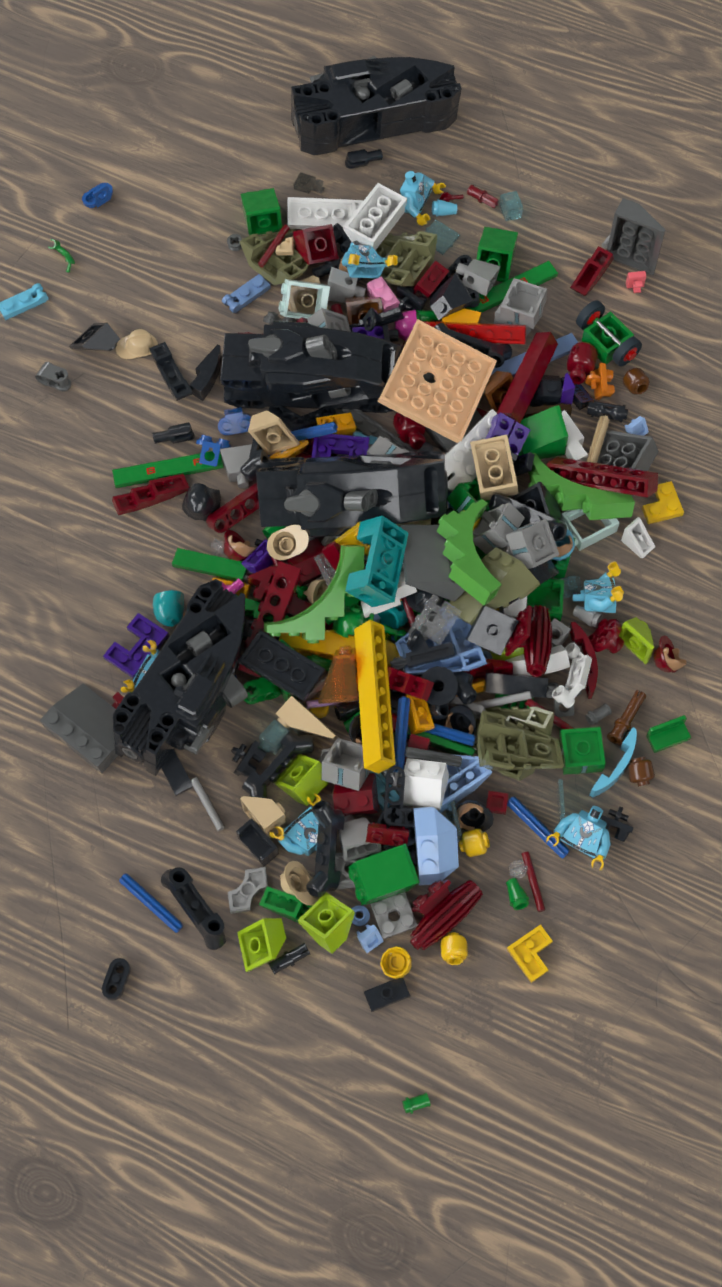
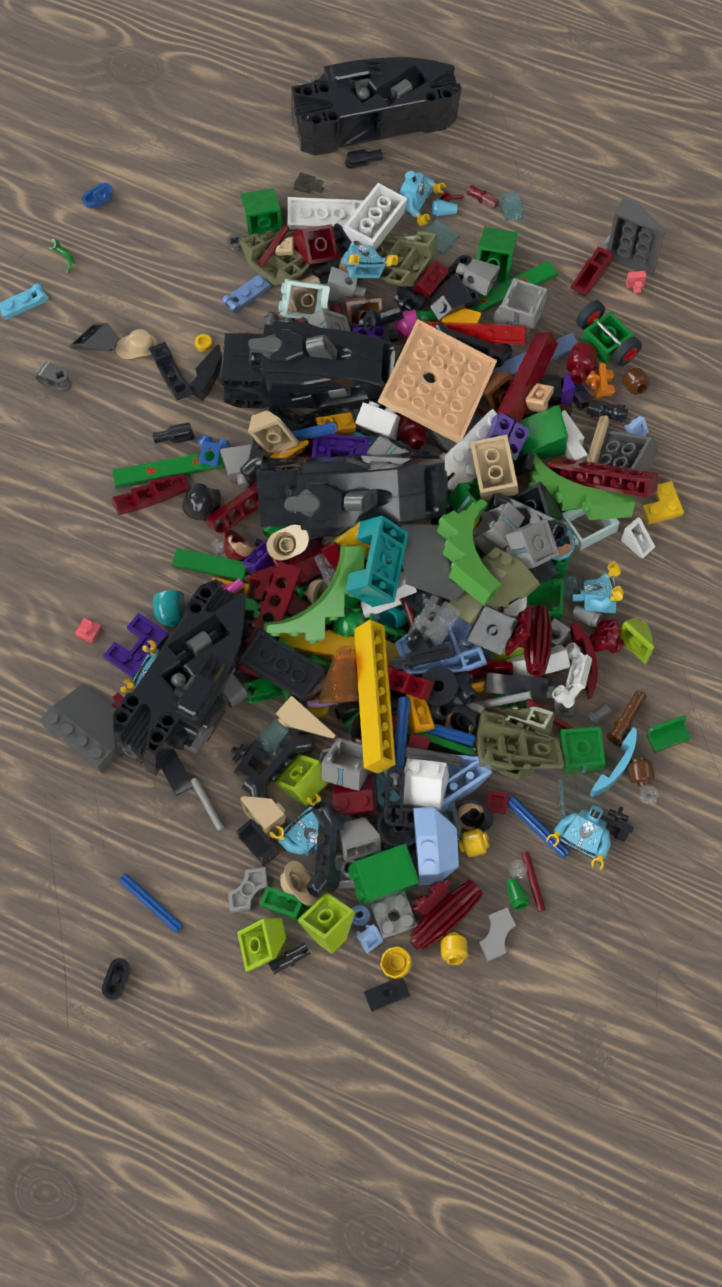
(88, 630): none -> coral tile
(203, 343): none -> yellow tile
(207, 923): black plate -> none
(234, 422): blue bracket -> none
(378, 420): none -> white slope
(379, 288): bright pink brick -> none
(381, 835): dark red hinge -> none
(416, 1103): green pin -> none
(500, 925): none -> light grey tile
(525, 952): yellow plate -> none
(539, 397): none -> light nougat slope
(649, 790): none -> clear plate
(667, 657): dark red piece -> none

